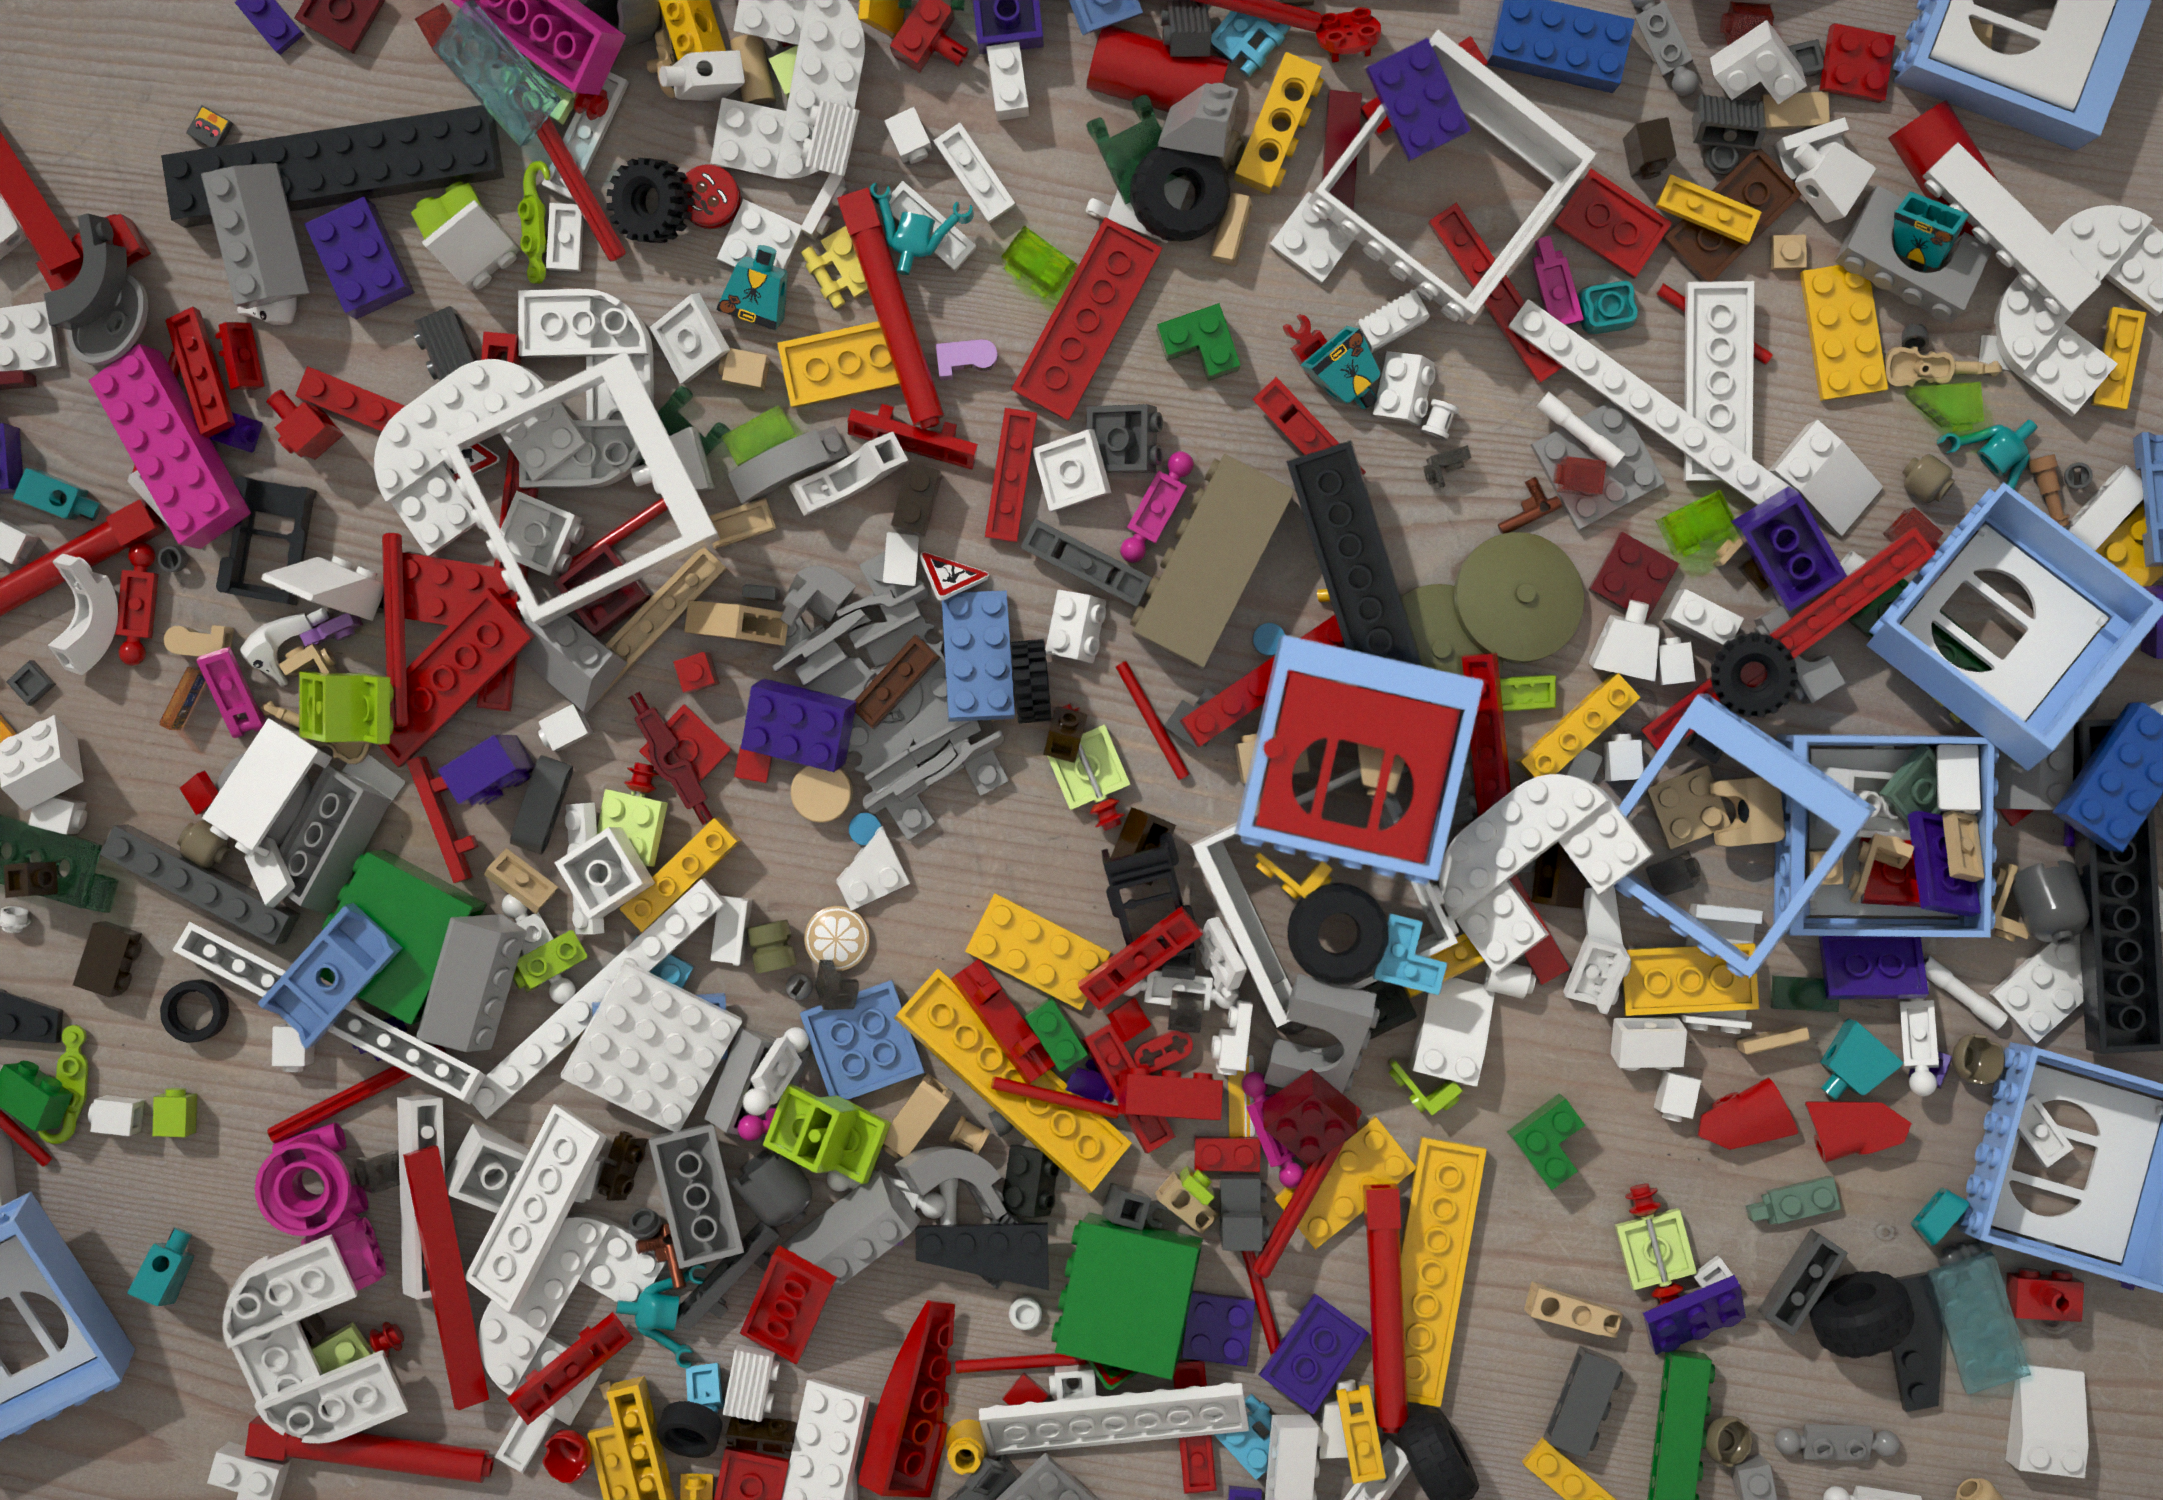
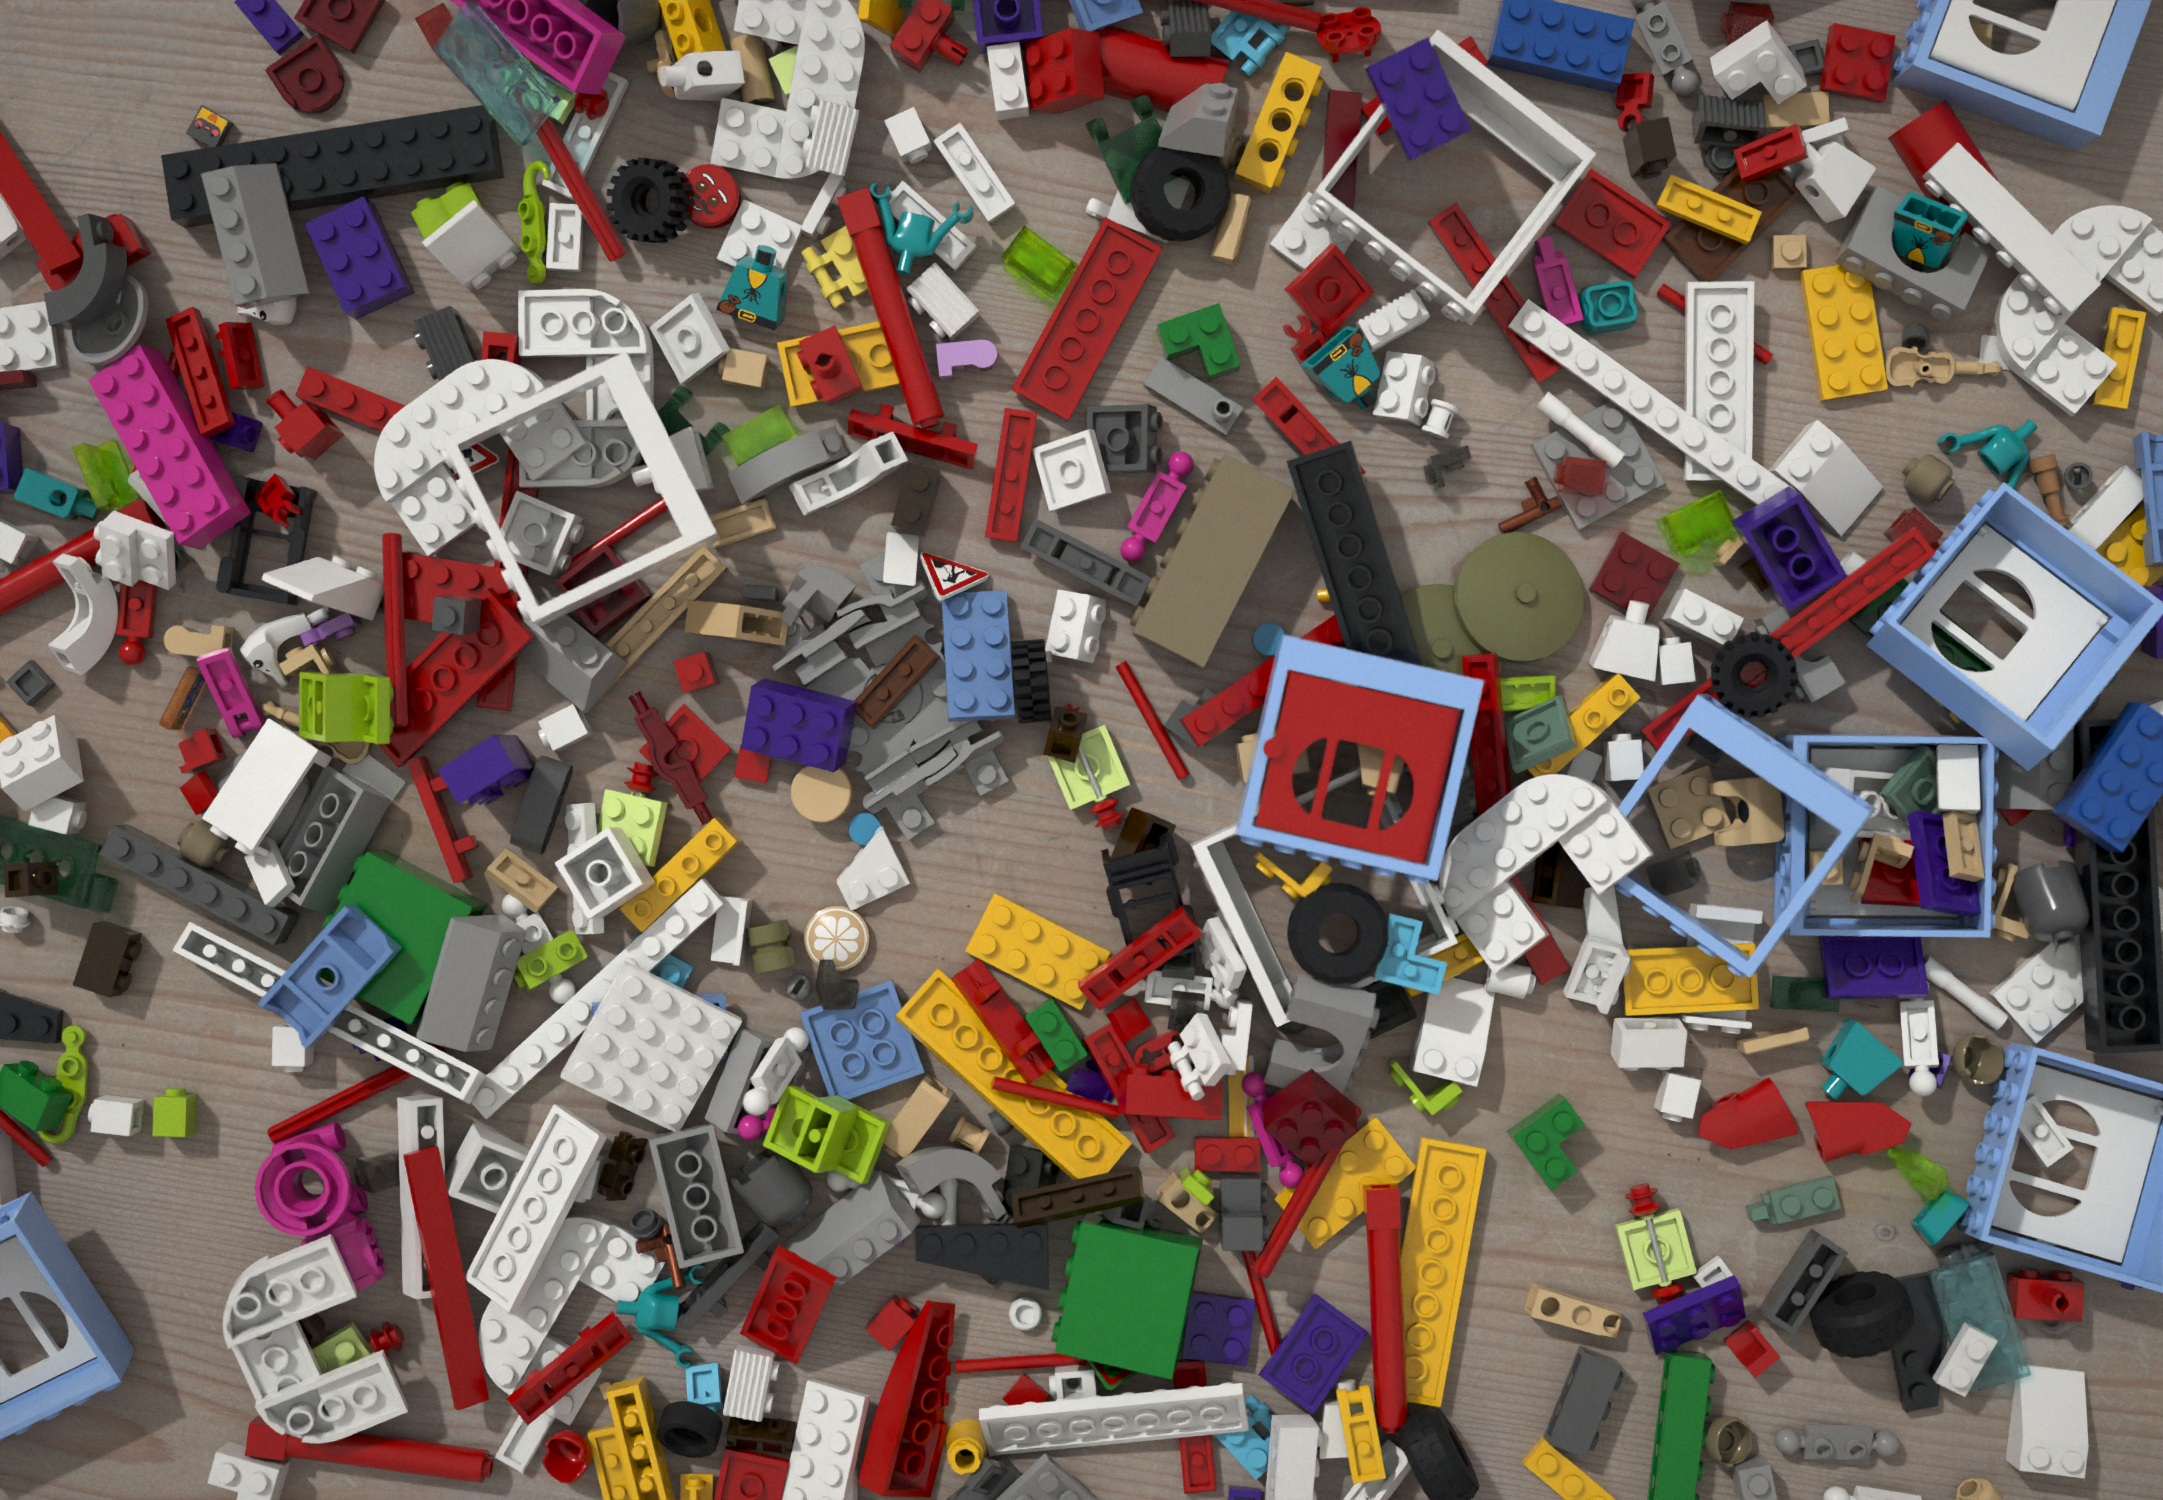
(106, 475): none -> clear neon green bracket
(135, 551): none -> white plate
(155, 1280): teal torso -> none
(169, 1016): black tyre -> none
(201, 750): none -> red panel
(276, 500): none -> red plate
(309, 77): none -> dark red tile
(456, 614): none -> dark grey brick
(830, 366): none -> red brick
(892, 1321): none -> red brick
(942, 302): none -> white brick
(1064, 71): none -> red brick
(1078, 1197): none -> dark brown plate
(1193, 396): none -> light grey piece
(1205, 1051): none -> white plate
(1329, 290): none -> red plate
(1539, 734): none -> sand green tile
(1633, 96): none -> red plate
(1751, 1348): none -> red panel
(1771, 153): none -> red plate
(1927, 1174): none -> clear neon green bracket
(1950, 404): clear neon green slope -> none
(1965, 1359): none -> white plate

